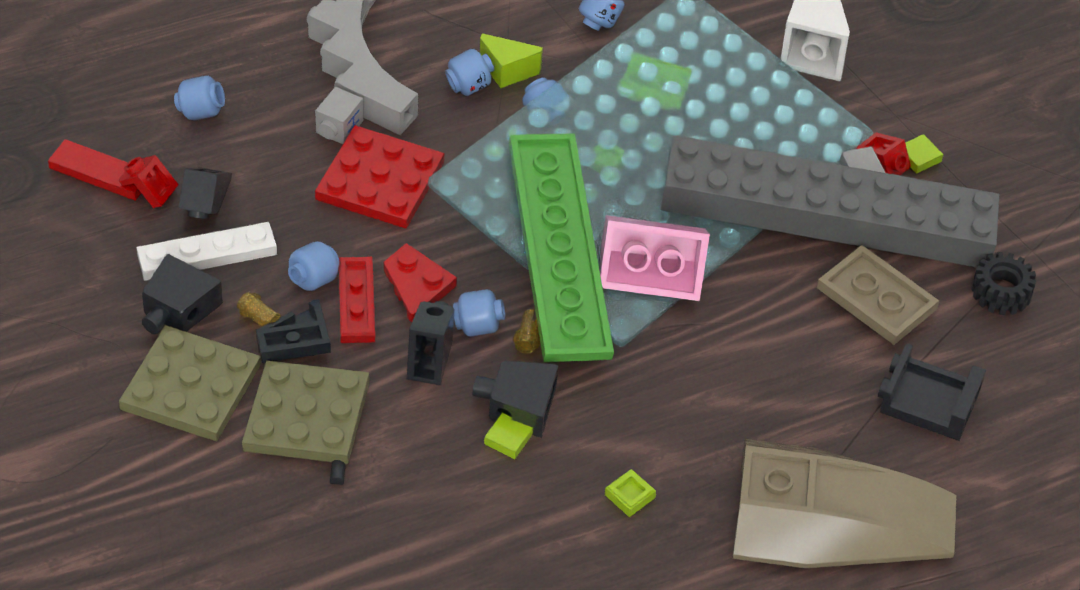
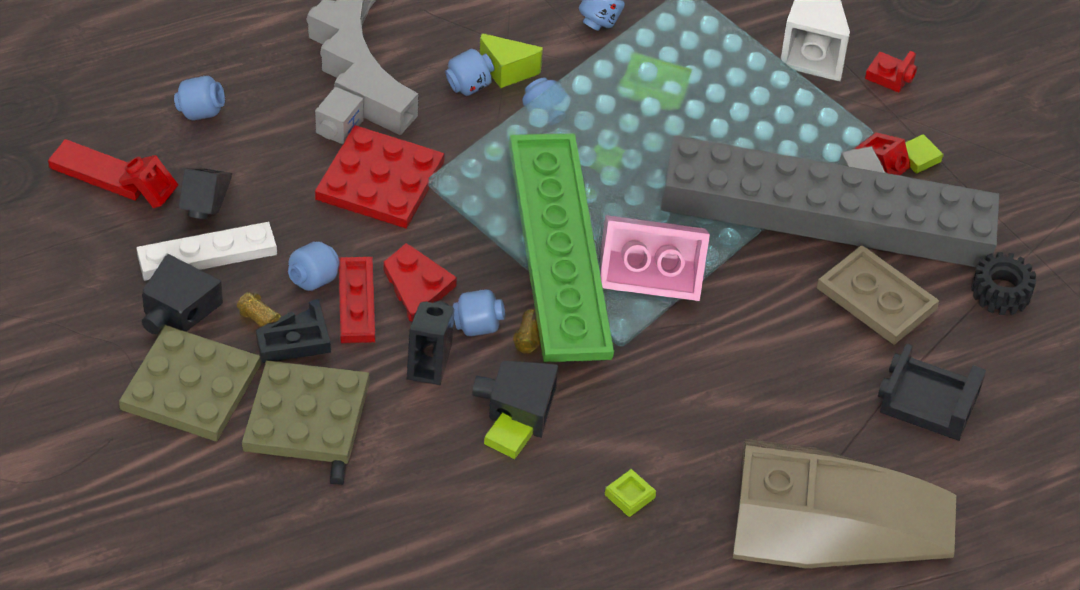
(892, 71): none -> red bracket

